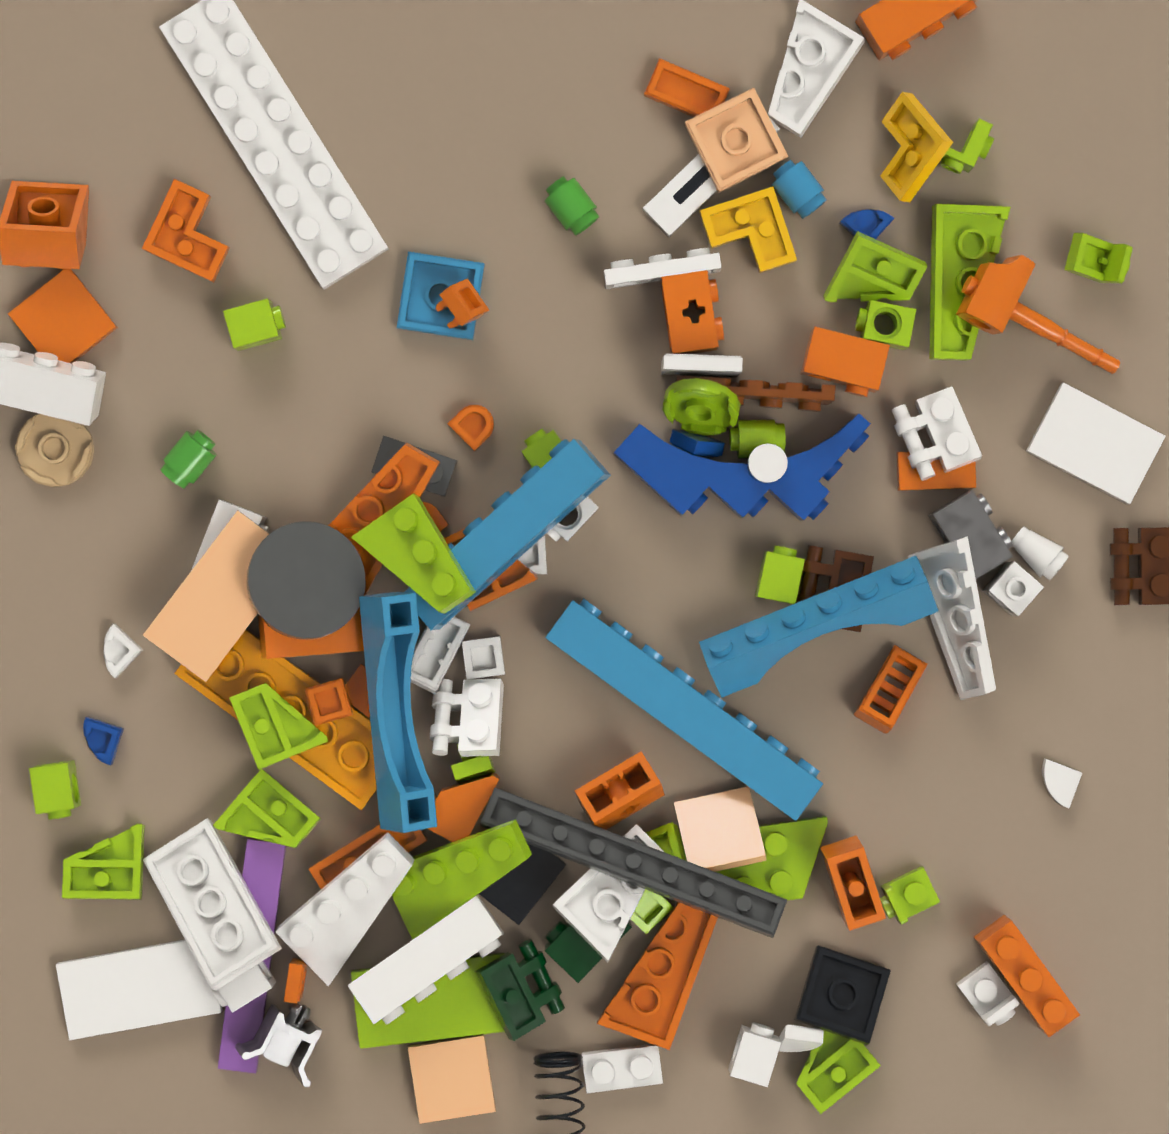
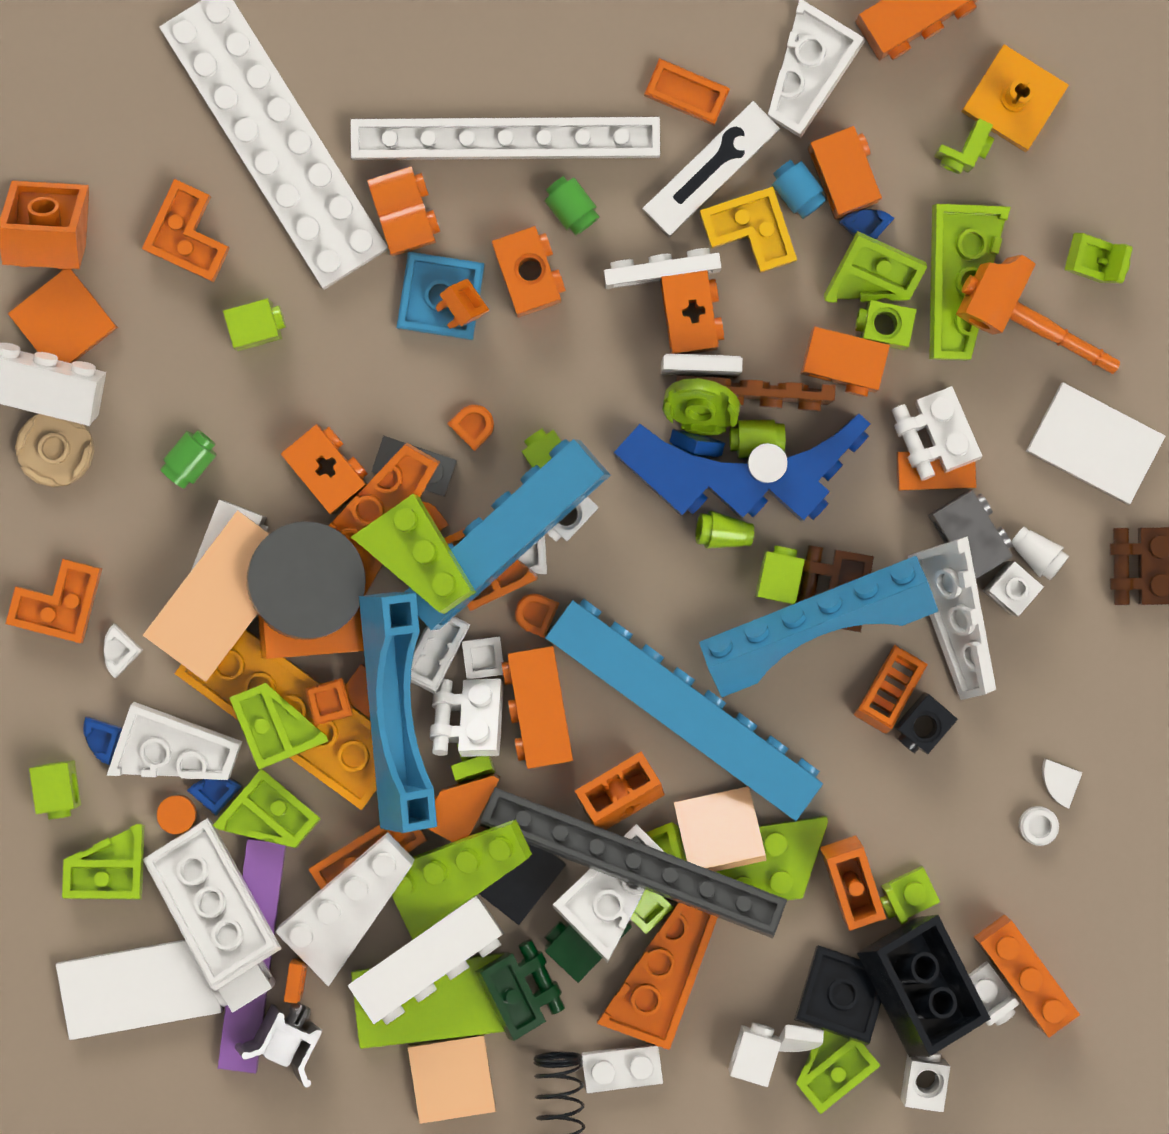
(64, 612): none -> orange plate
(169, 746): none -> white wing
(176, 814): none -> orange tile
(214, 793): none -> blue tile
(304, 460): none -> orange brick
(402, 210): none -> orange brick
(505, 138): none -> white plate
(511, 254): none -> orange brick
(536, 613): none -> orange tile
(537, 707): none -> orange brick
(722, 531): none -> lime cone
(736, 140): light nougat tile -> none
(845, 171): none -> orange brick
(921, 147): yellow plate -> none
(923, 986): none -> black brick
(927, 1098): none -> white brick
(941, 719): none -> black brick
(1015, 98): none -> light orange tile
(1038, 826): none -> white tile

